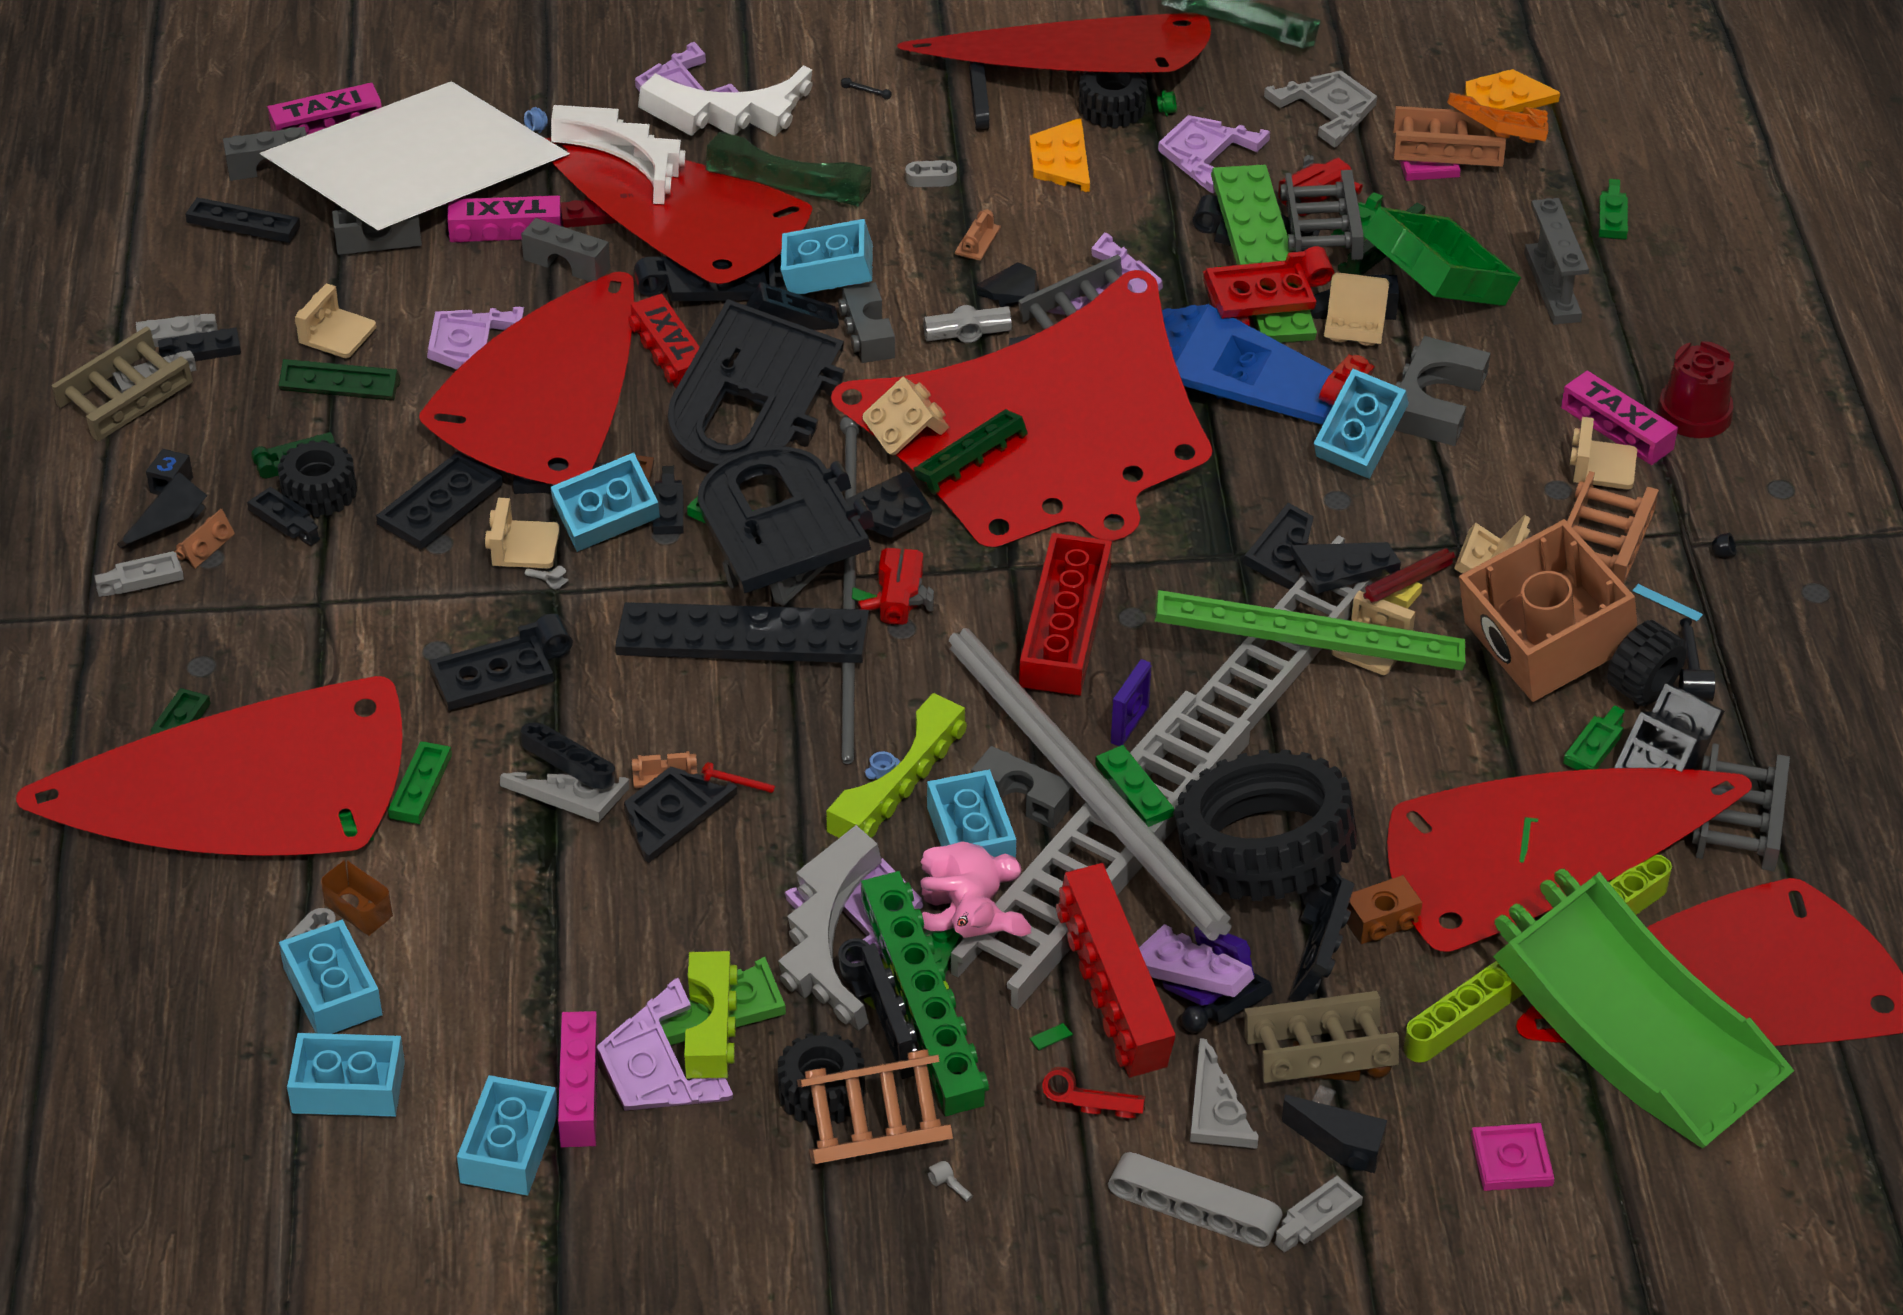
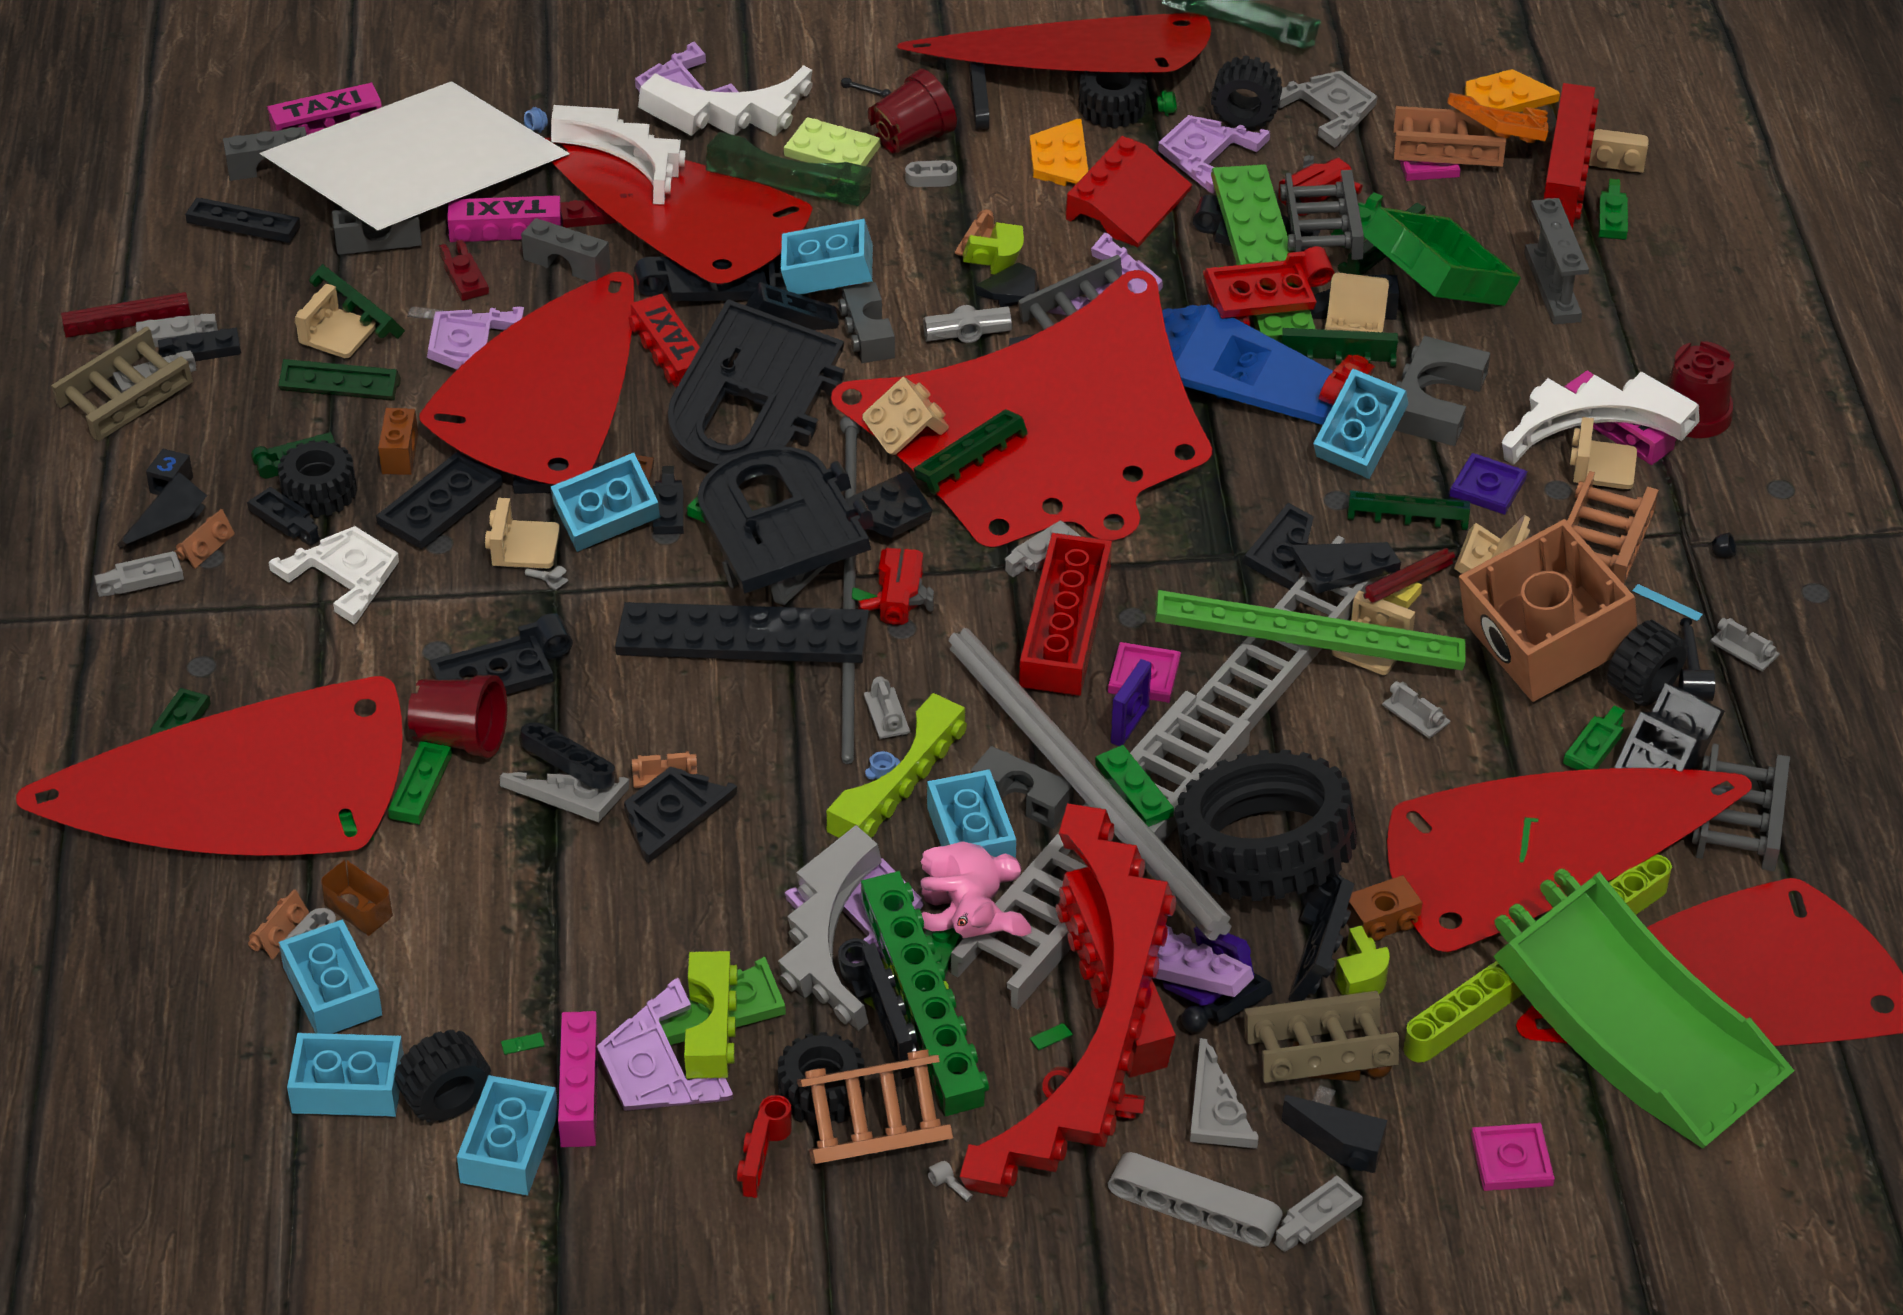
(124, 314): none -> dark red piece
(280, 923): none -> nougat hinge
(348, 558): none -> white wing
(356, 299): none -> dark green hinge
(398, 441): none -> dark orange brick
(425, 313): none -> clear piece
(442, 1076): none -> black tyre
(460, 713): none -> dark red piece
(463, 272): none -> dark red hinge
(522, 1043): none -> green piece
(709, 772): red piece -> none
(772, 1124): none -> red plate
(829, 143): none -> yellowish green plate
(886, 709): none -> light grey hinge
(913, 113): none -> dark red piece
(997, 251): none -> lime brick
(1033, 551): none -> light grey hinge
(1087, 1100): none -> red arch
(1128, 191): none -> red piece
(1163, 669): none -> dark pink tile
(1248, 75): none -> black tyre
(1340, 343): none -> dark green hinge
(1364, 967): none -> lime brick
(1409, 507): none -> dark green hinge
(1415, 711): none -> light grey hinge
(1488, 483): none -> dark purple tile
(1572, 148): none -> red brick
(1619, 150): none -> tan bracket
(1641, 403): none -> white arch
(1750, 649): none -> light grey hinge

